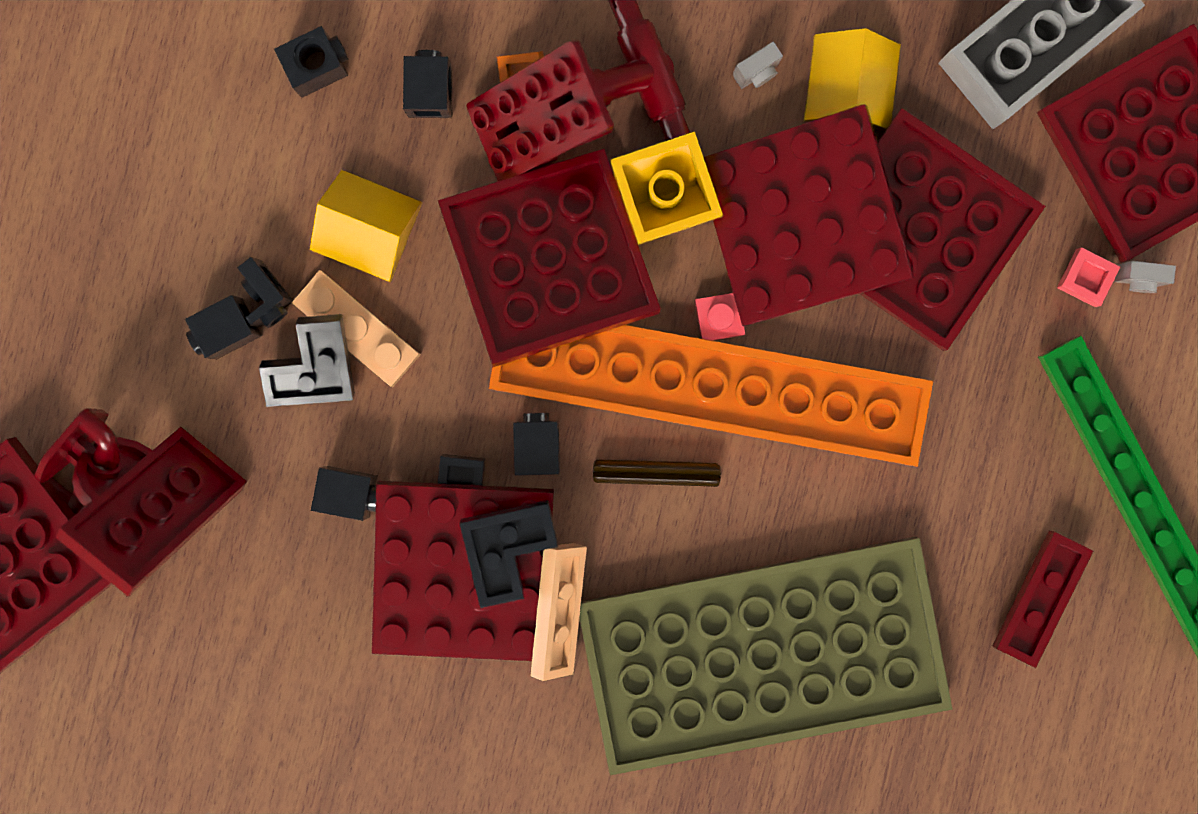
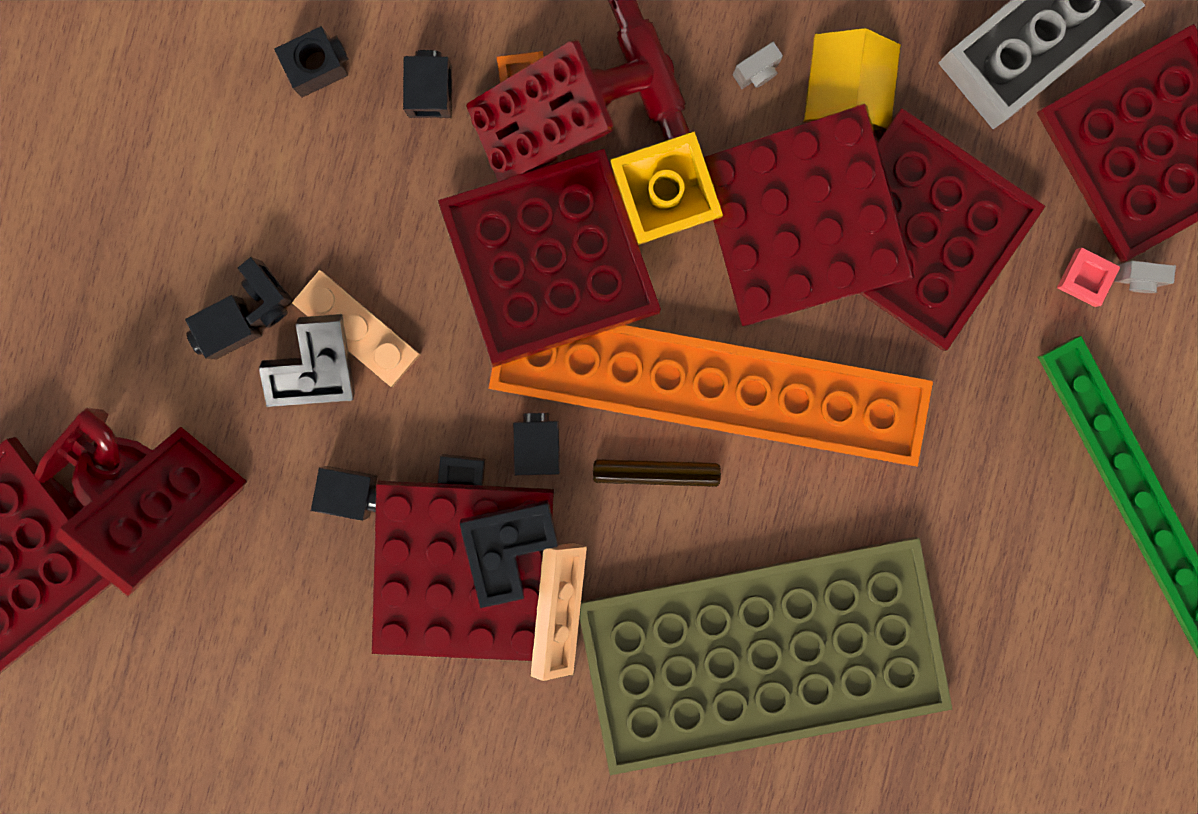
(363, 225): yellow slope -> none
(718, 317): coral plate -> none
(1042, 598): dark red plate -> none

